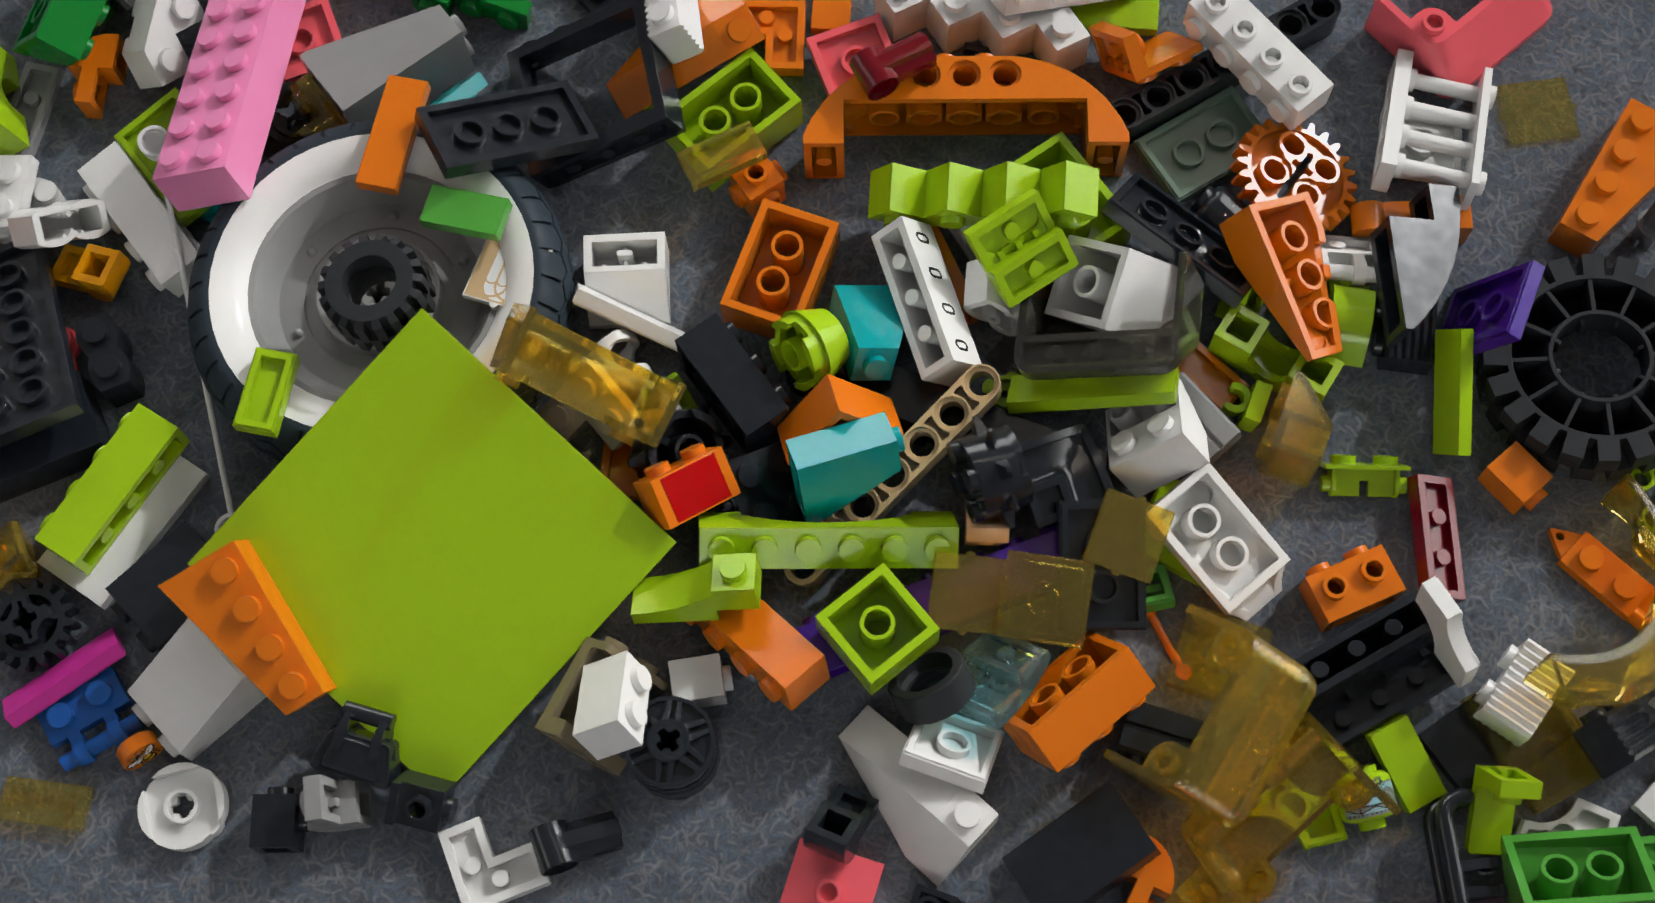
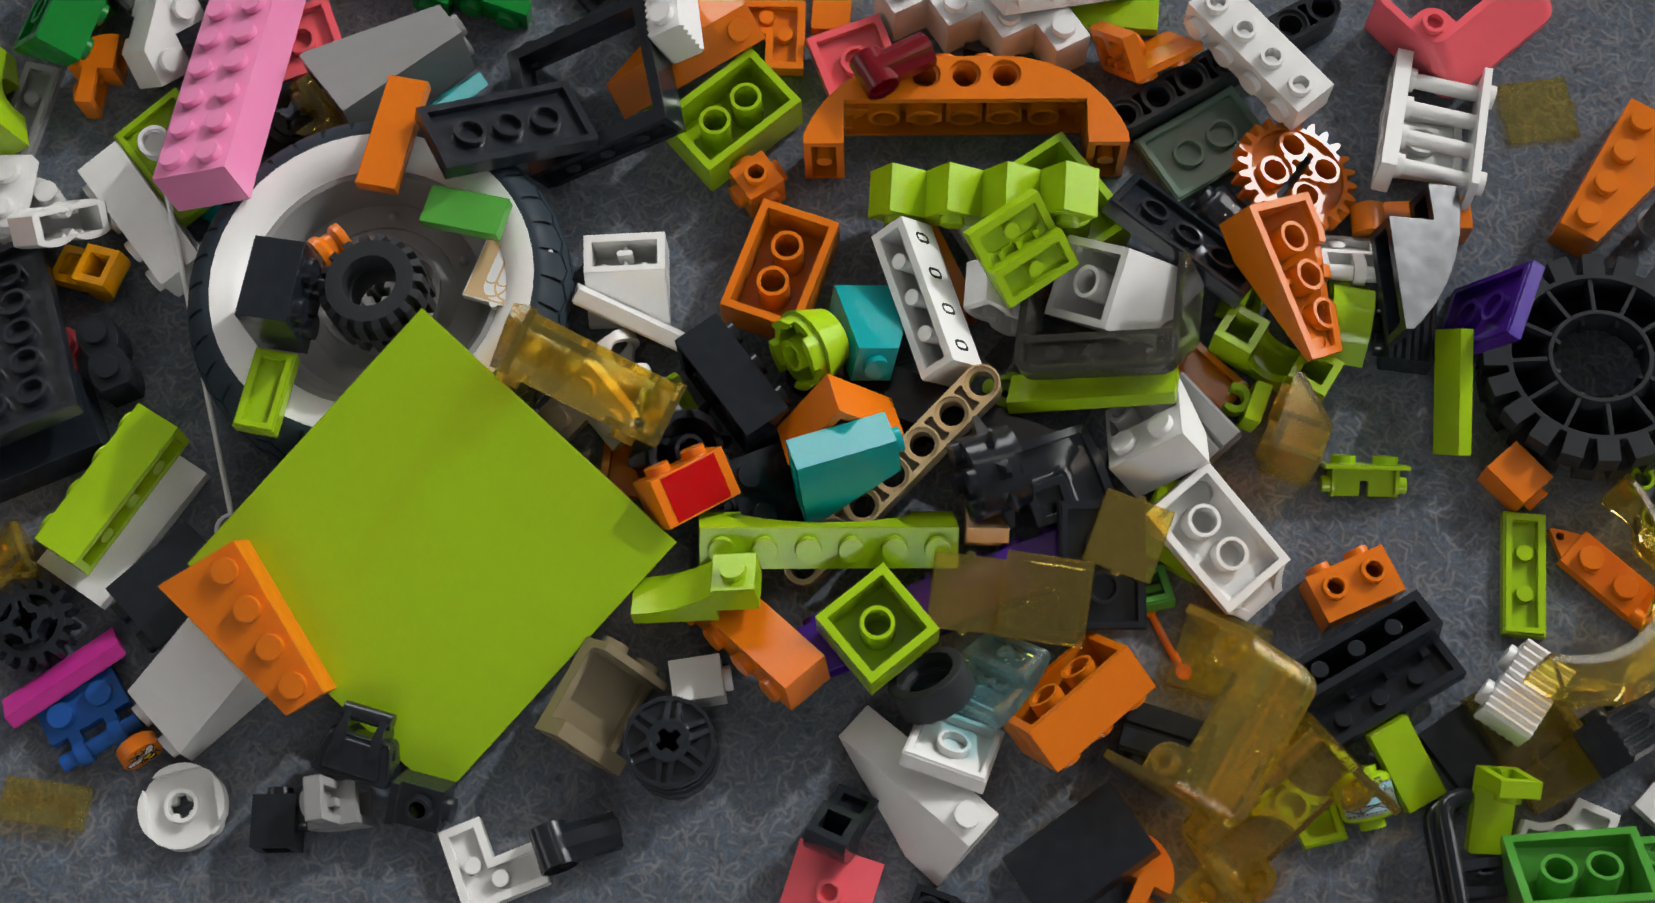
(280, 295): none -> black brick
(324, 246): none -> orange wheel
(612, 705): white brick -> none
(721, 155): clear yellow tile -> none
(1436, 532): dark red plate -> none
(1447, 631): white tile -> none
(1523, 575): none -> lime tile

